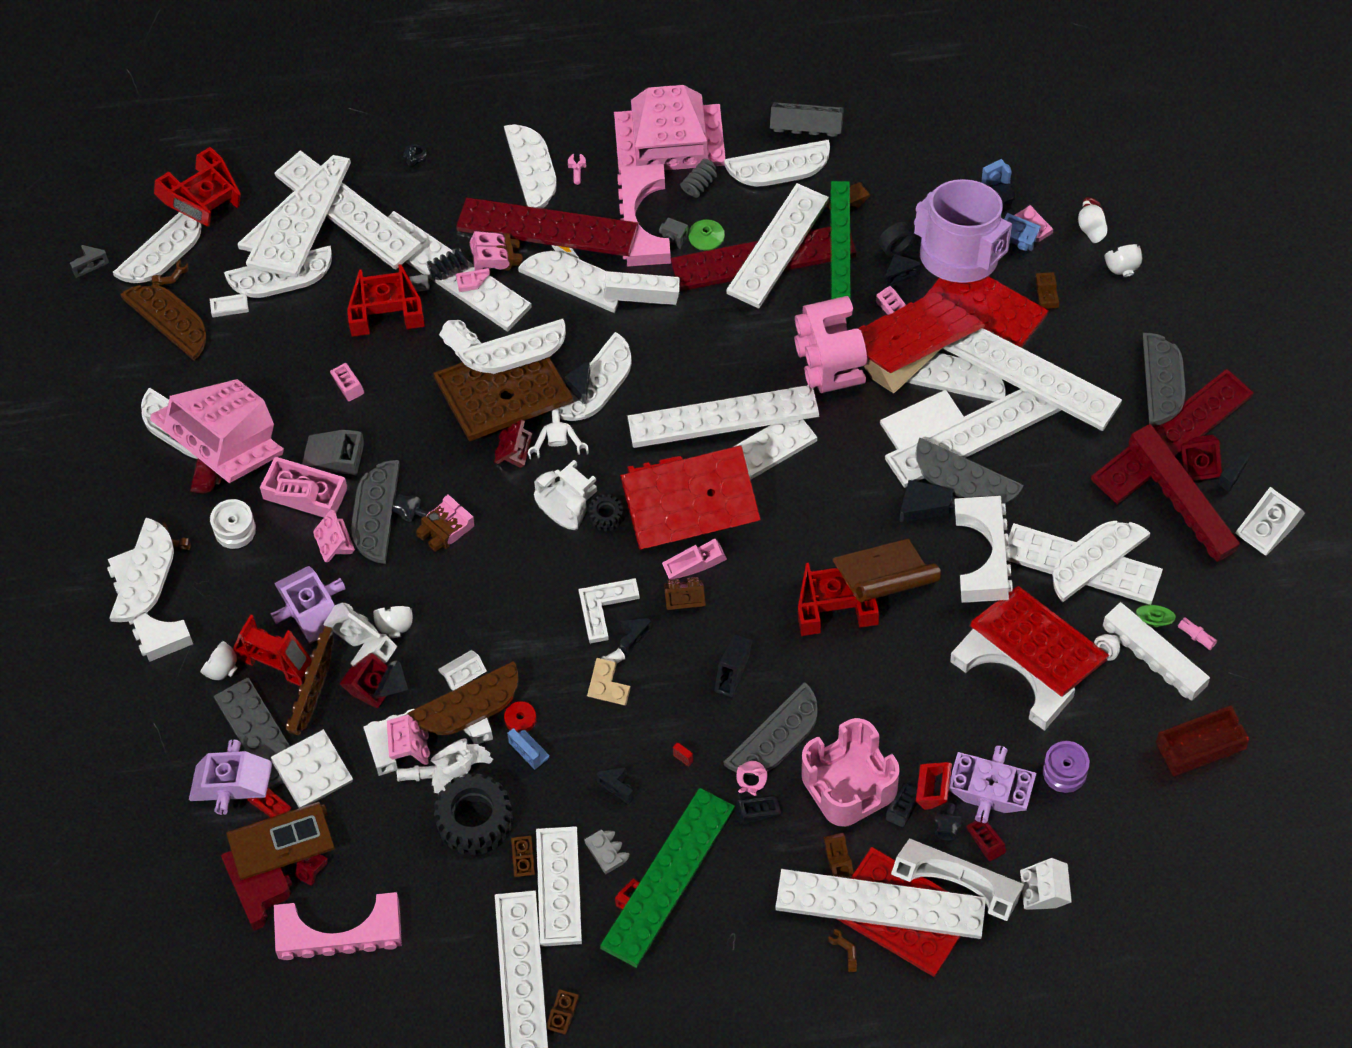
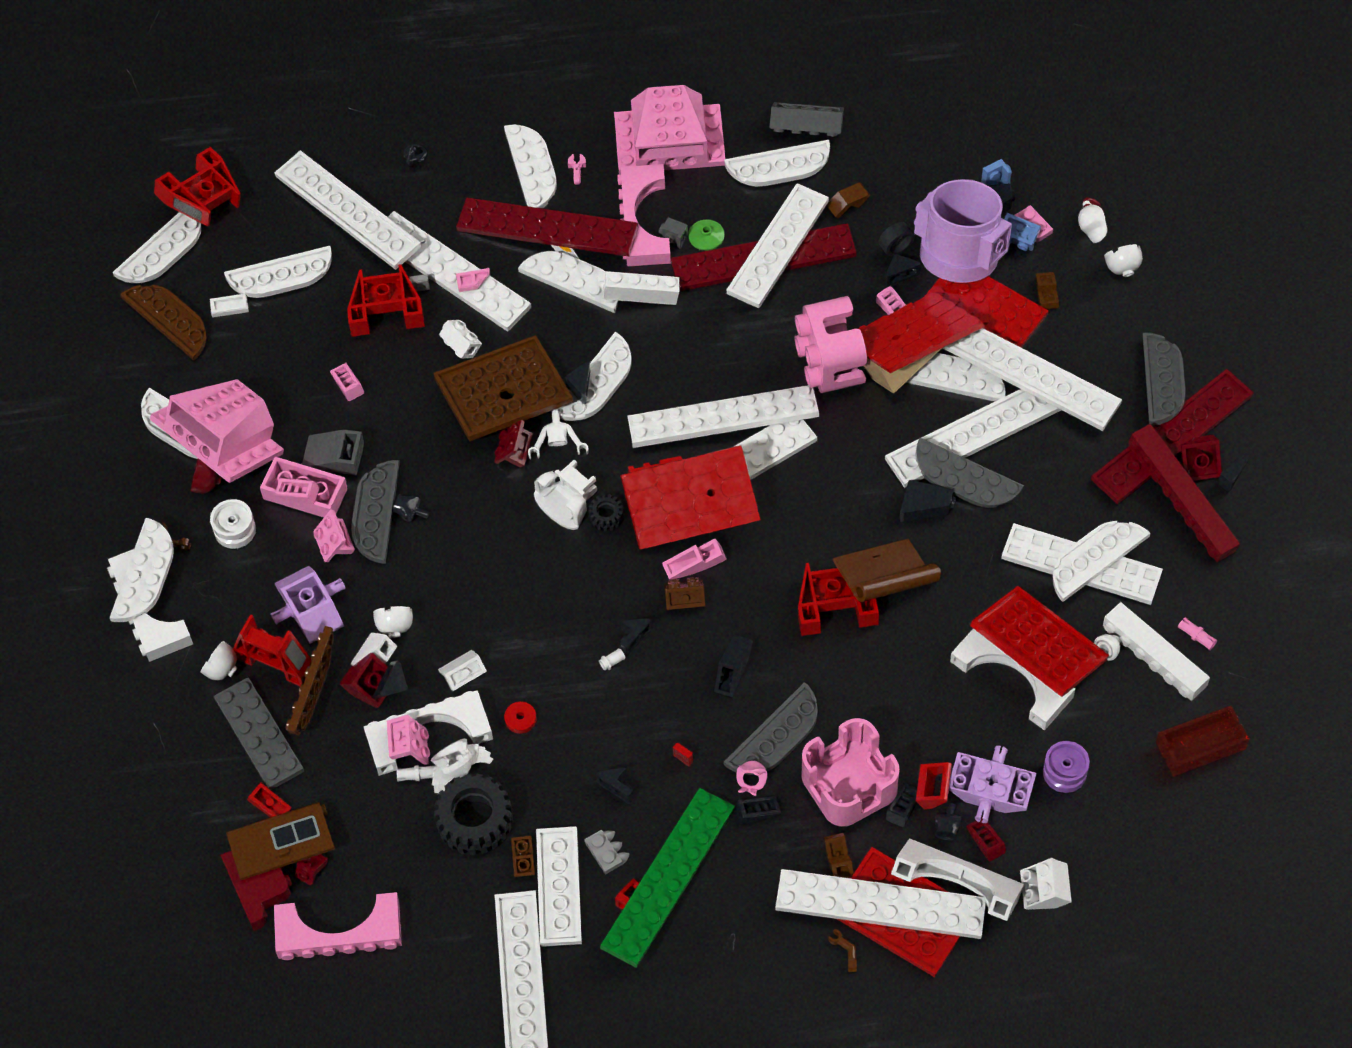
(92, 260): dark grey slope -> none
(158, 280): reddish brown arm -> none
(230, 777): lavender slope -> none
(288, 232): white wing -> none
(311, 769): white plate -> none
(351, 625): white slope -> none
(445, 524): hips -> none
(447, 263): black piece -> none
(469, 702): reddish brown plate -> none
(494, 251): bright pink hips -> none
(515, 349): white plate -> none
(527, 748): medium blue bracket -> none
(562, 1012): reddish brown slope -> none
(597, 596): white plate -> none
(603, 688): tan plate -> none
(699, 178): dark grey piece -> none
(840, 239): green brick -> none
(921, 419): white tile -> none
(991, 580): white arch -> none
(1155, 615): bright green dish -> none
(1270, 521): white slope -> none

